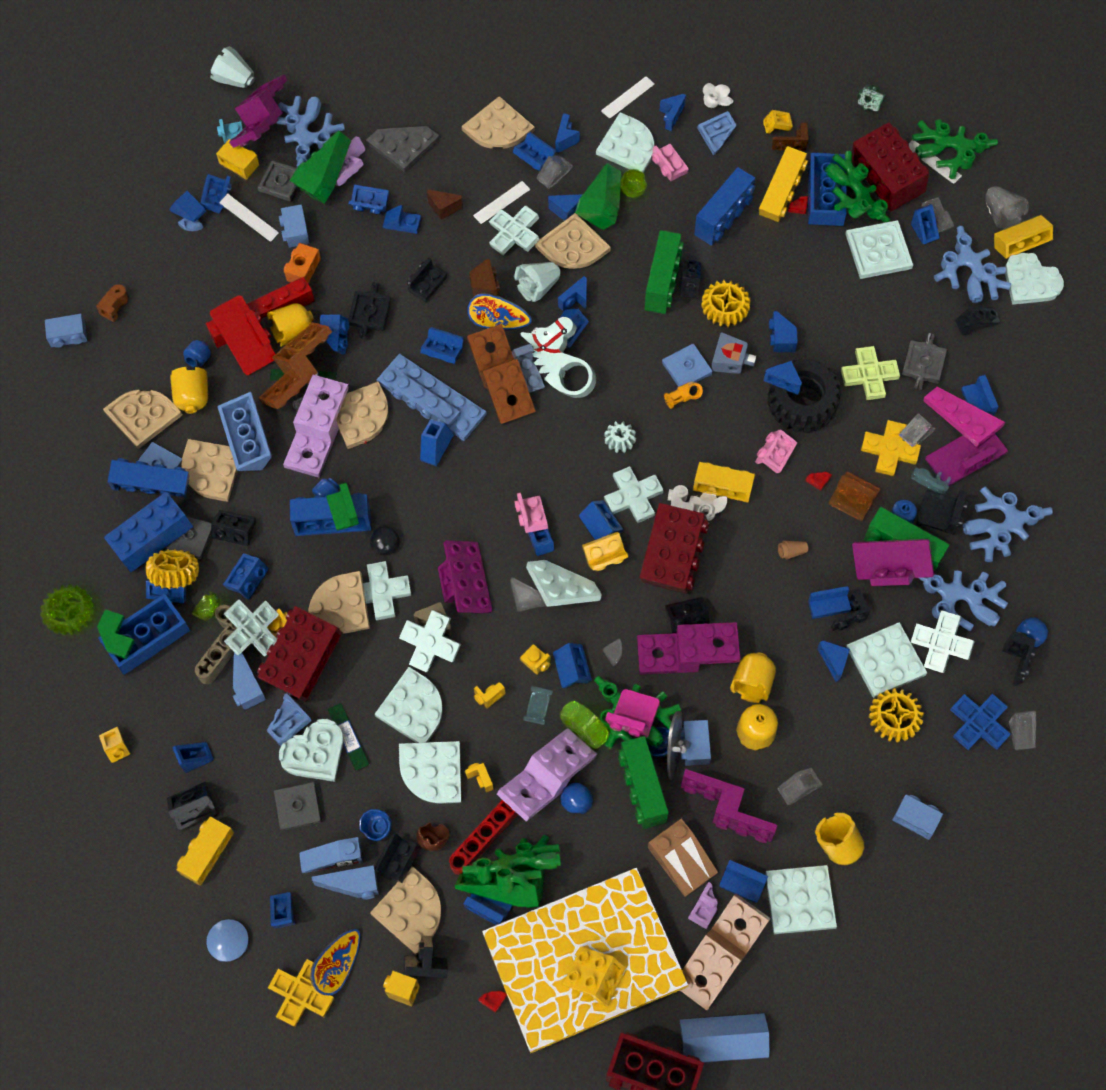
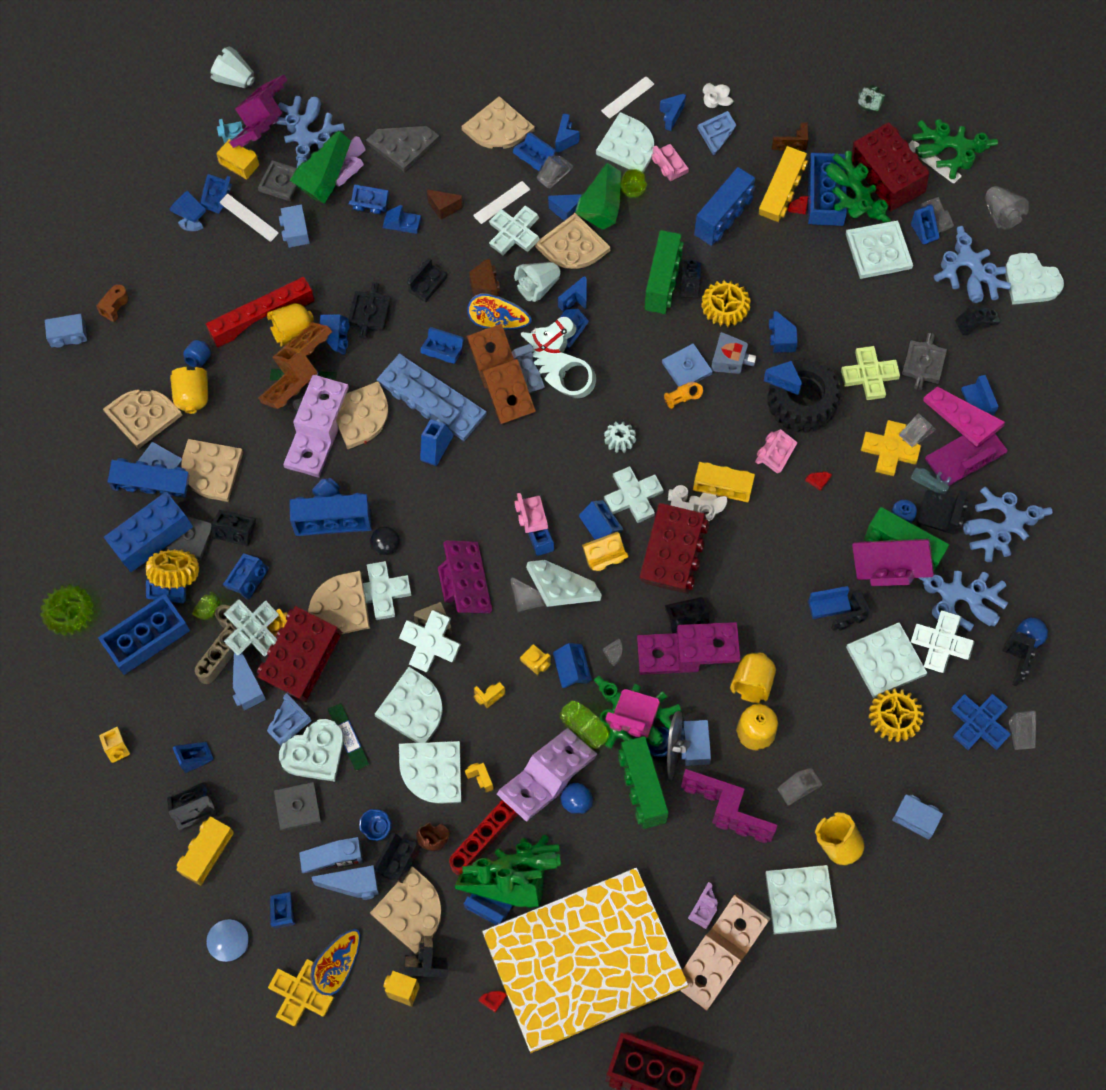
(108, 629): green tile -> none
(243, 334): red bracket -> none
(245, 433): medium blue slope -> none
(303, 255): orange brick -> none
(342, 508): green panel -> none
(537, 705): clear light blue piece -> none
(595, 975): yellow bracket -> none
(682, 857): medium nougat slope -> none
(725, 1037): medium blue slope -> none
(743, 881): blue panel -> none
(777, 120): yellow bracket -> none
(790, 549): medium nougat cone -> none
(834, 658): blue slope -> none
(854, 496): clear orange bracket -> none
(1023, 236): yellow brick -> none

